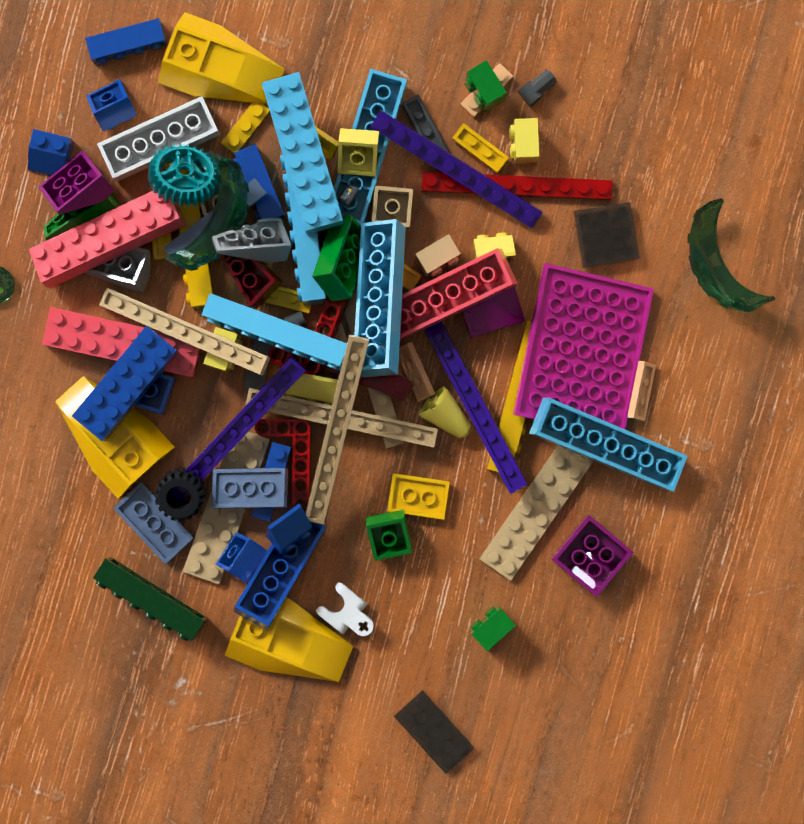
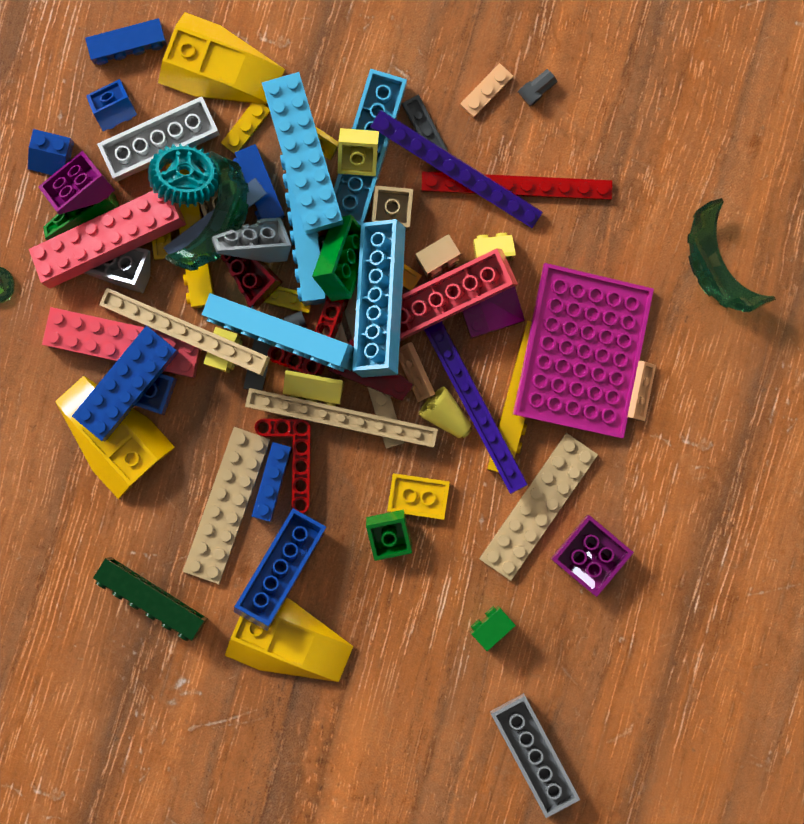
(157, 531): sand blue plate -> none
(174, 508): black tyre -> none
(241, 557): blue brick -> none
(242, 423): dark purple plate -> none
(250, 488): sand blue plate -> none
(289, 529): blue slope -> none
(336, 428): tan plate -> none
(348, 195): dark grey slope -> none
(350, 615): white piece -> none
(434, 731): clear smoke plate -> none
(480, 148): yellow plate -> none
(485, 86): green brick -> none
(525, 141): light yellow brick -> none
(534, 755): none -> light grey brick
(606, 235): clear smoke plate -> none
(608, 444): medium azure brick -> none

